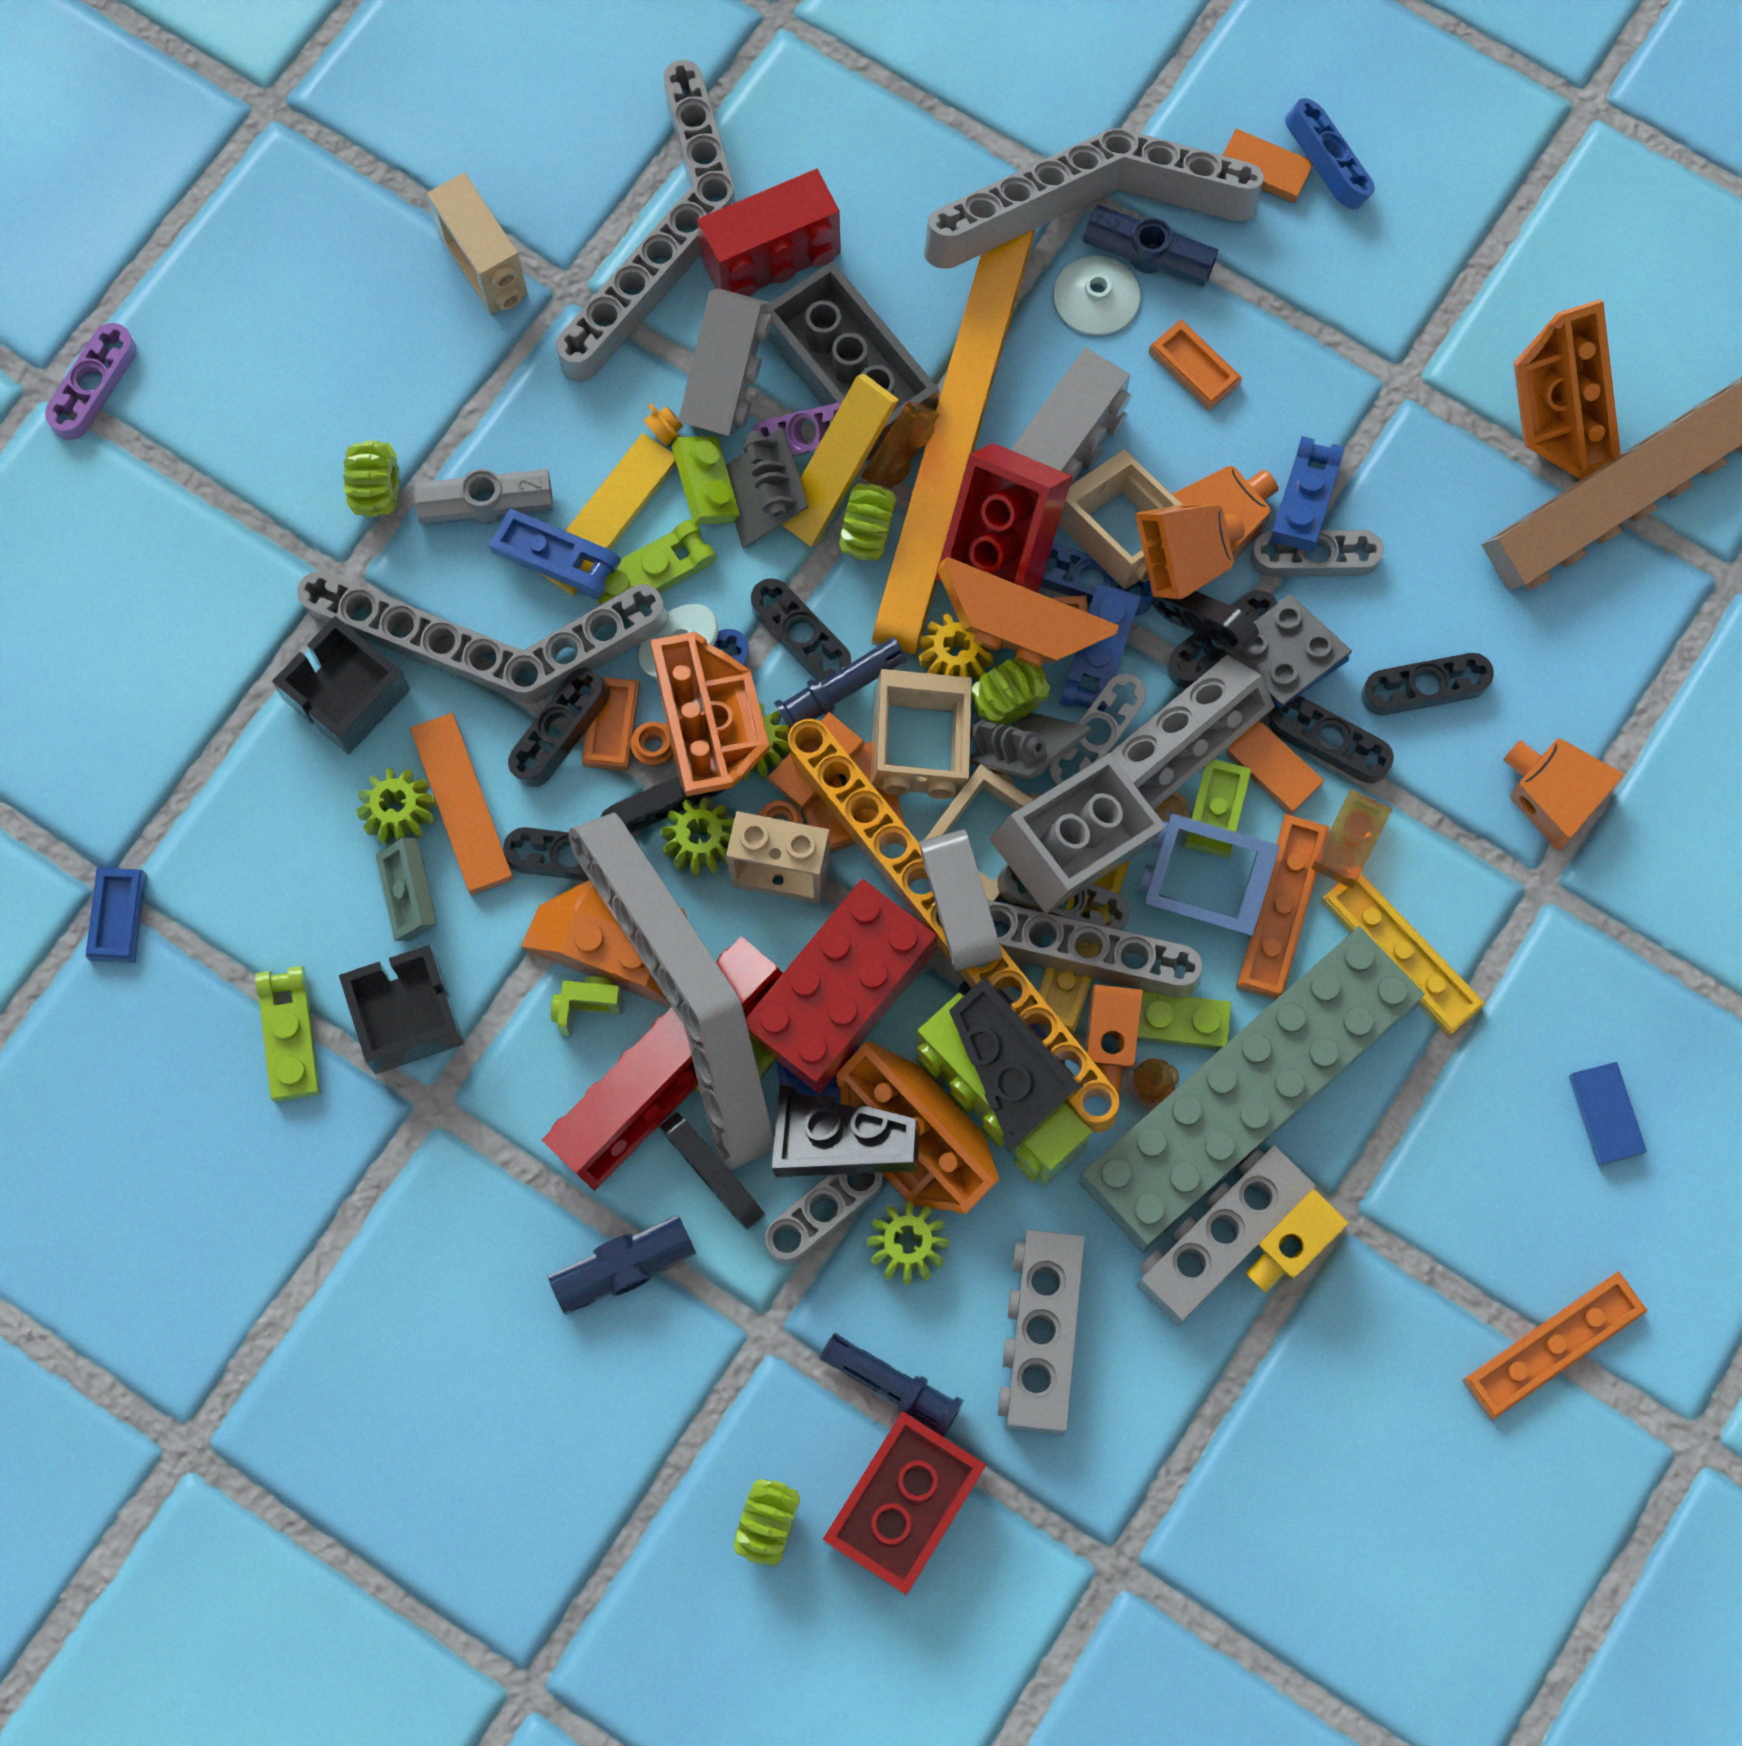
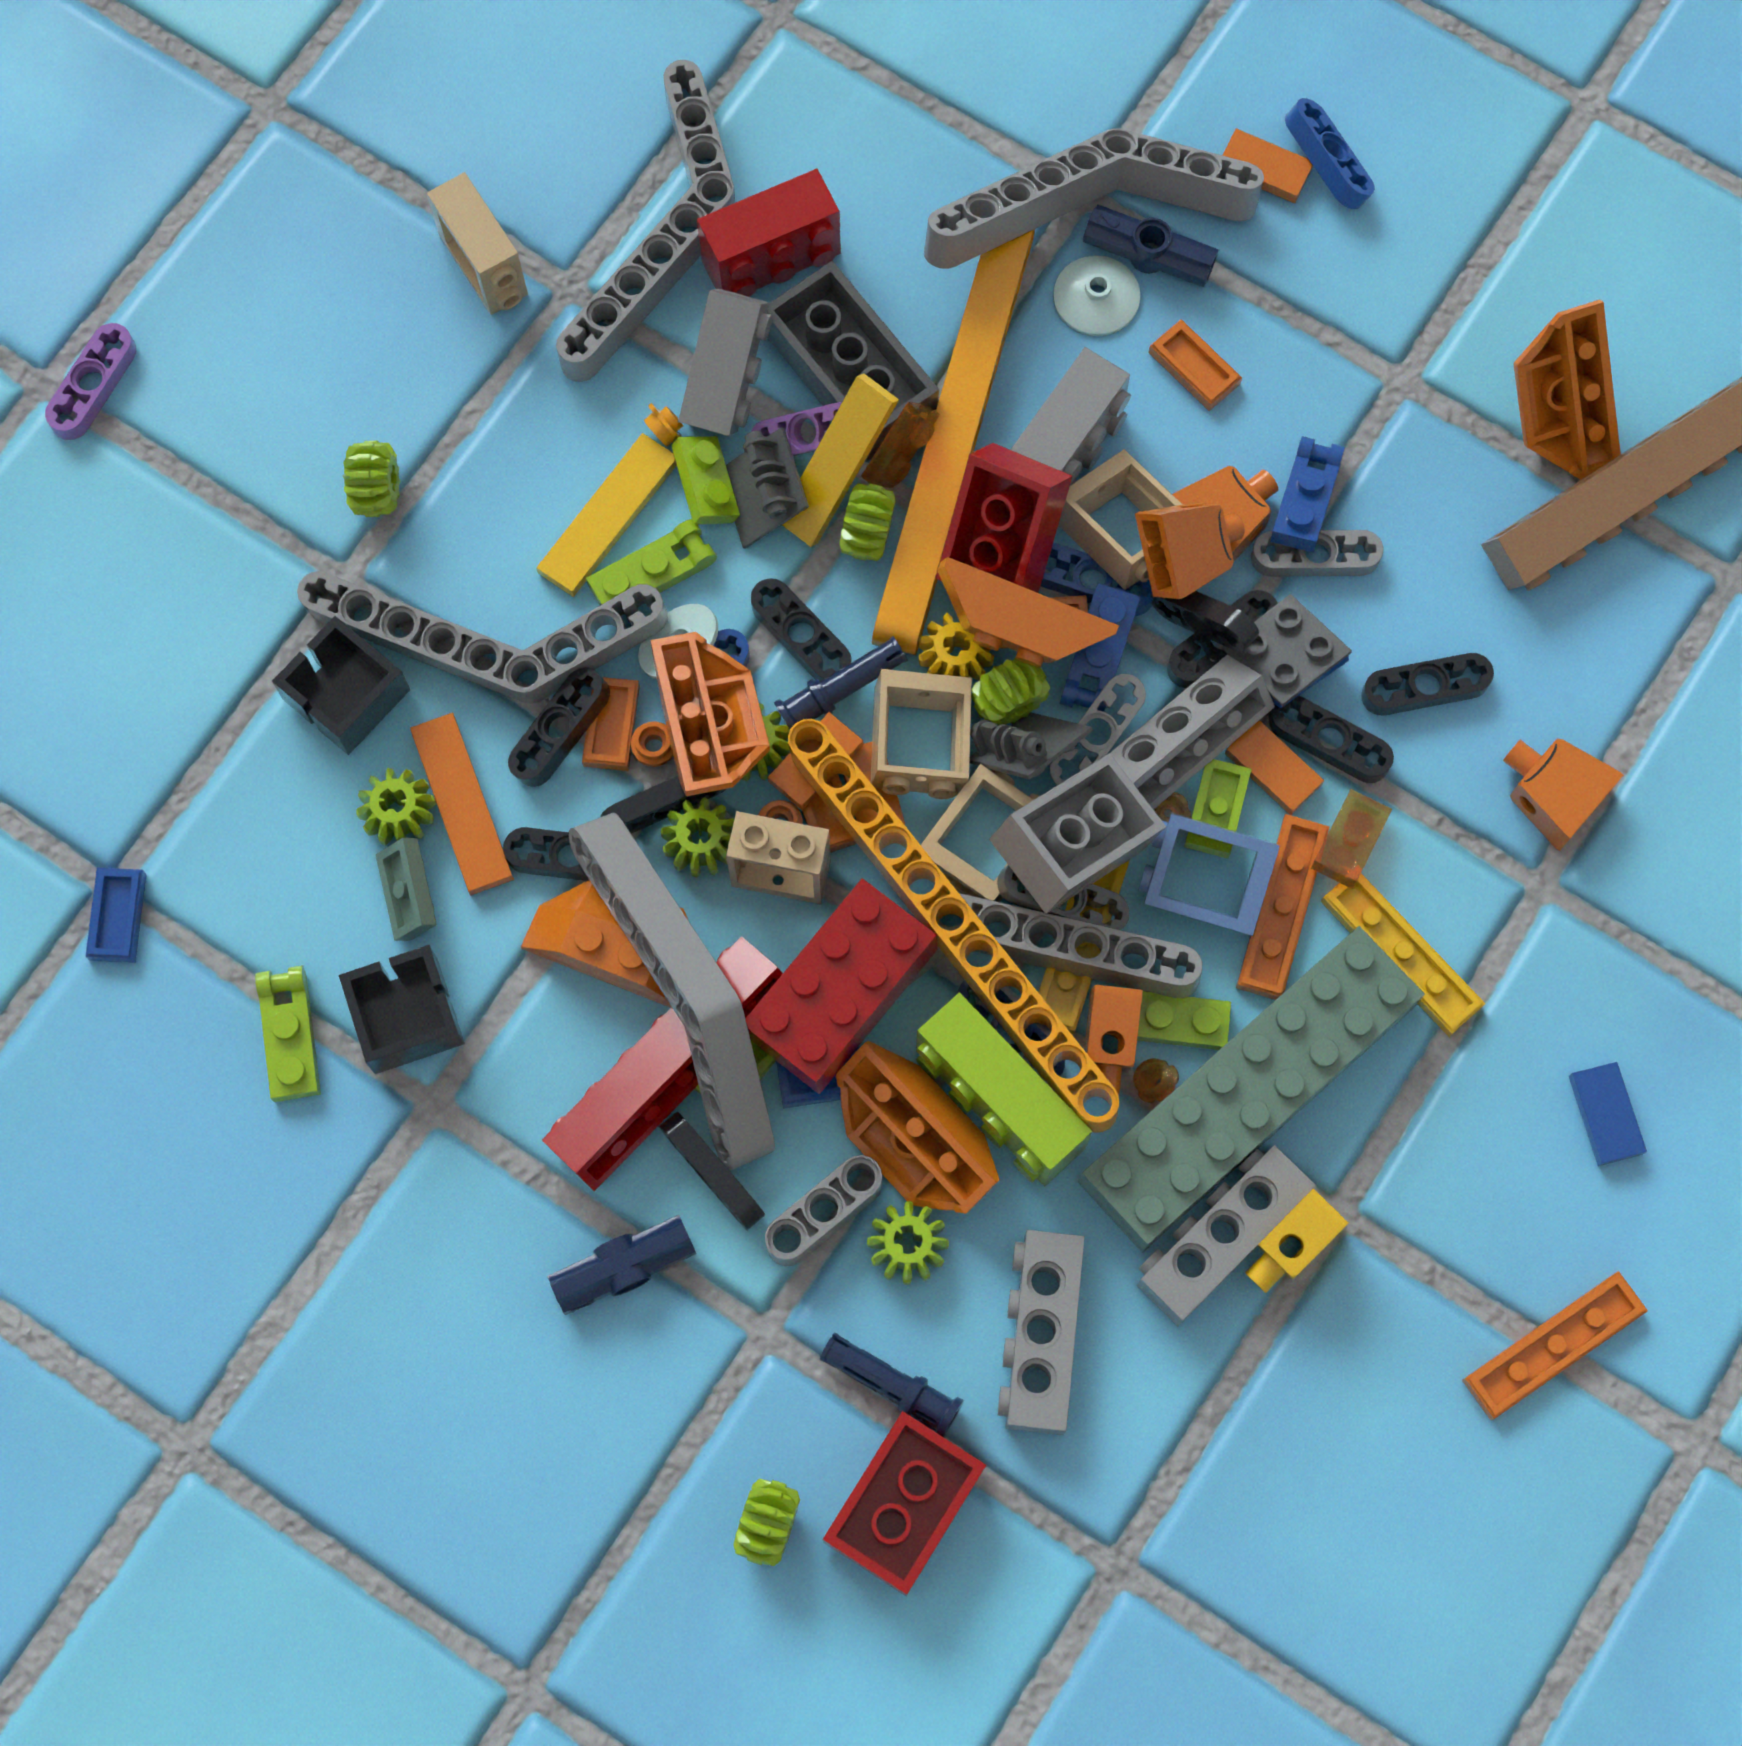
(455, 497): light grey piece -> none
(554, 553): blue plate -> none
(592, 995): lime bracket -> none
(836, 1139): wing -> none
(960, 900): light grey beam -> none
(1016, 1067): black wing -> none

